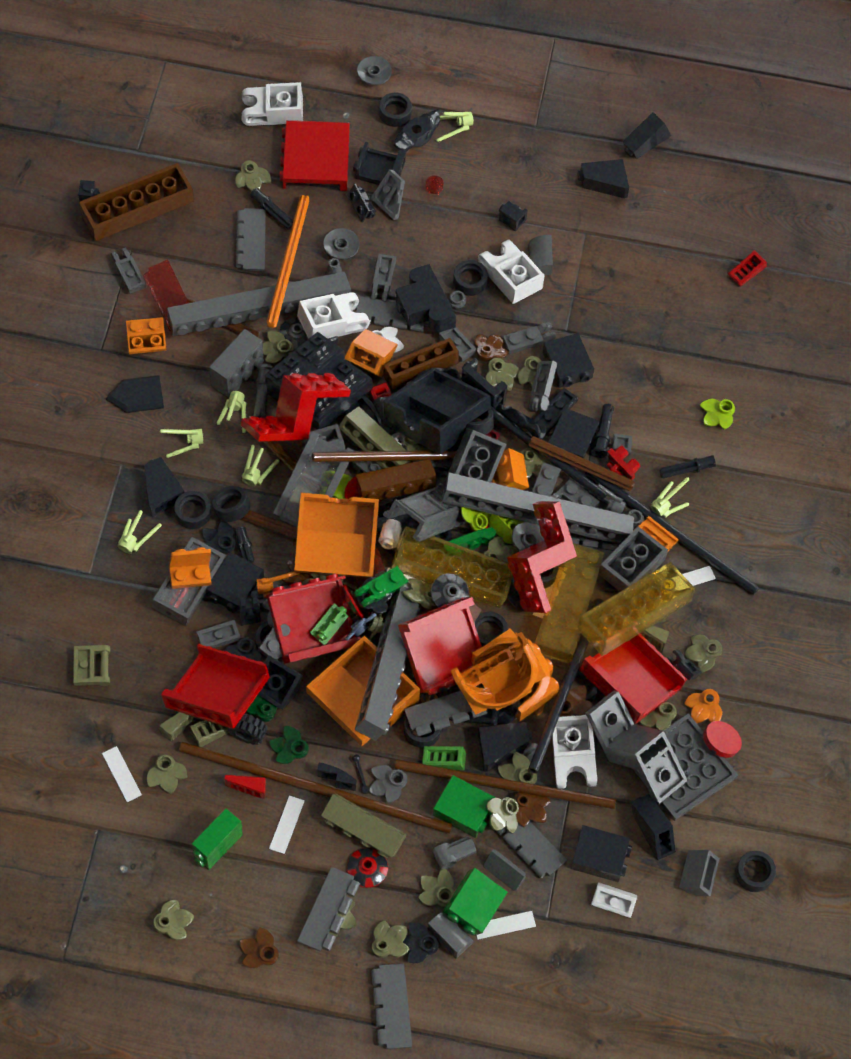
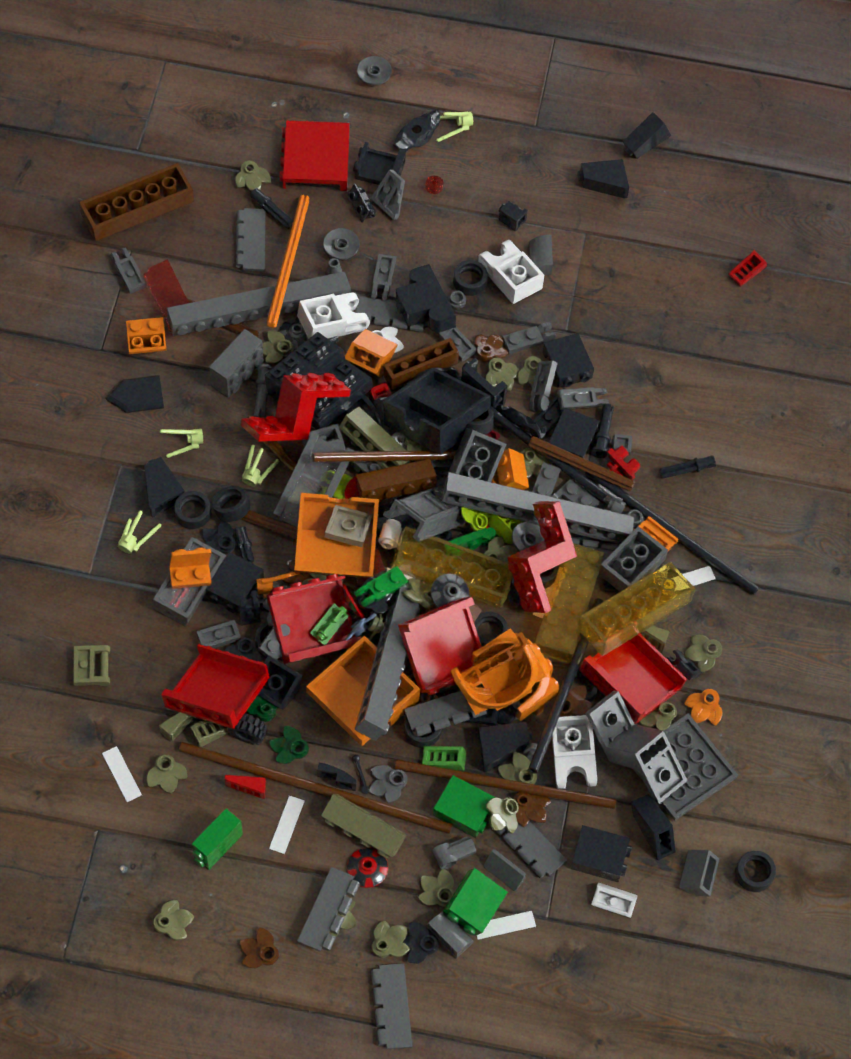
(87, 189): black brick -> none
(234, 402): yellowish green plant -> none
(273, 104): white brick -> none
(348, 526): none -> dark tan plate
(395, 98): black tyre -> none
(581, 398): none -> dark grey hinge
(661, 505): yellowish green plant -> none
(715, 413): lime plate -> none
(722, 739): tile -> none

